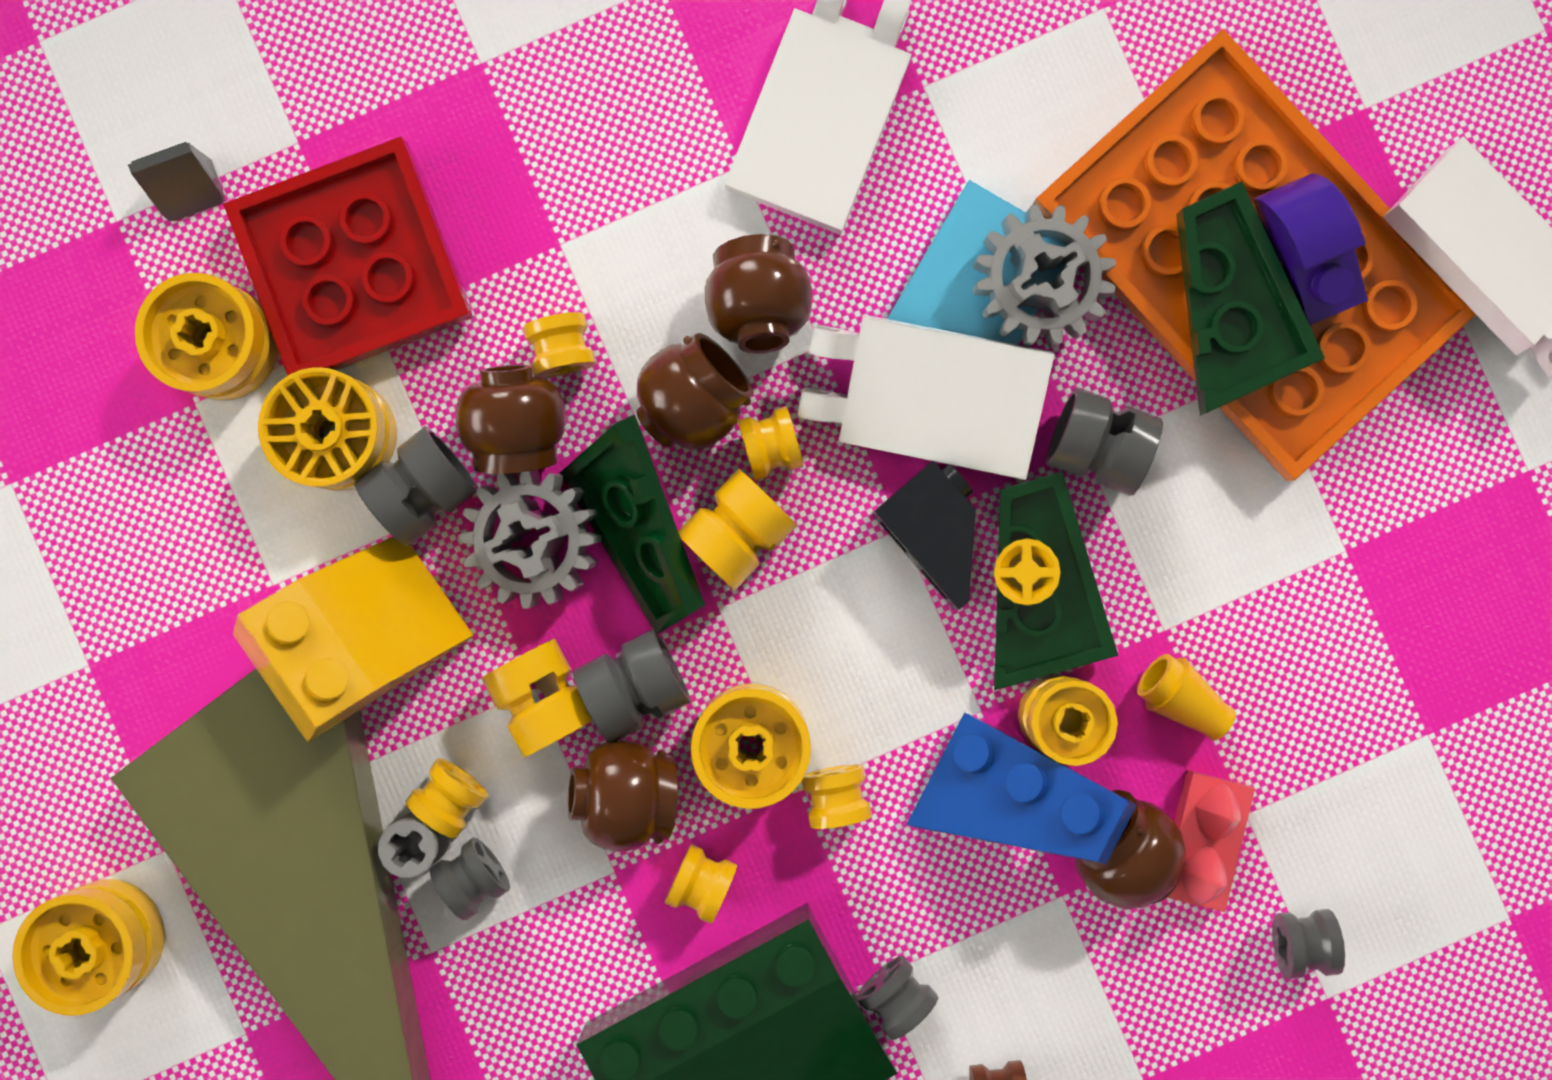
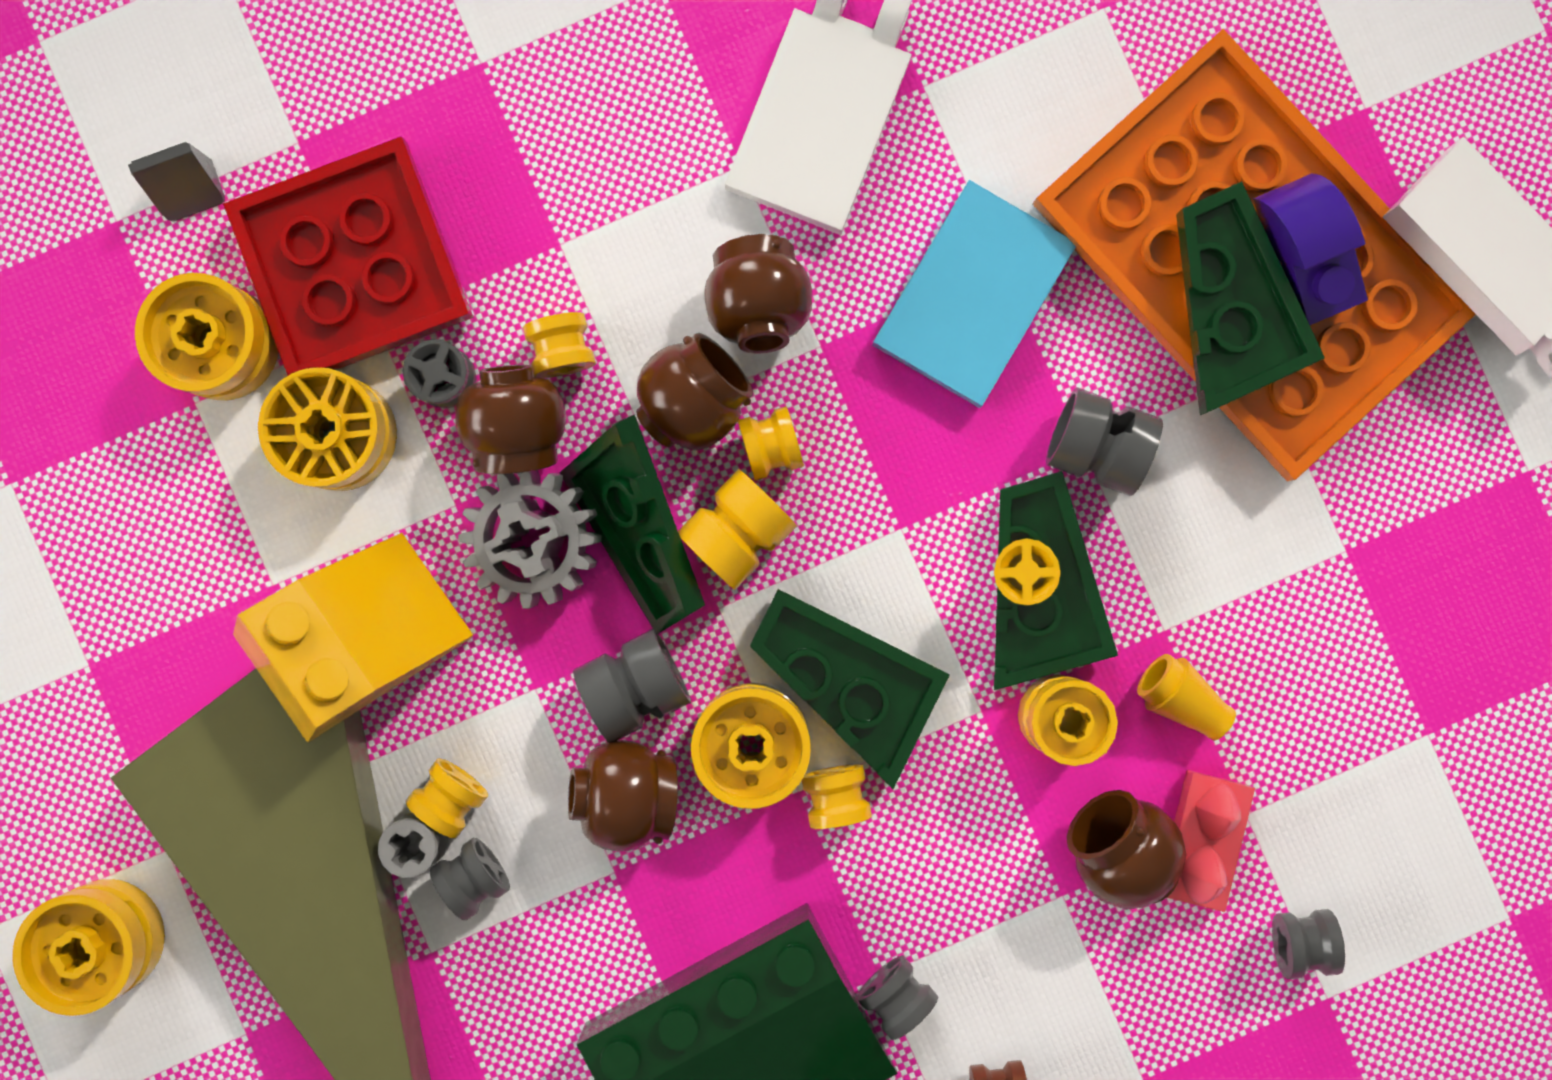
(427, 367): none -> dark grey wheel
(438, 482): dark grey wheel -> none
(548, 720): yellow wheel -> none
(701, 884): yellow wheel -> none
(853, 680): none -> dark green wing
(934, 394): white tile -> none
(934, 529): black slope -> none
(1018, 797): blue wing -> none
(1033, 254): light grey gear -> none

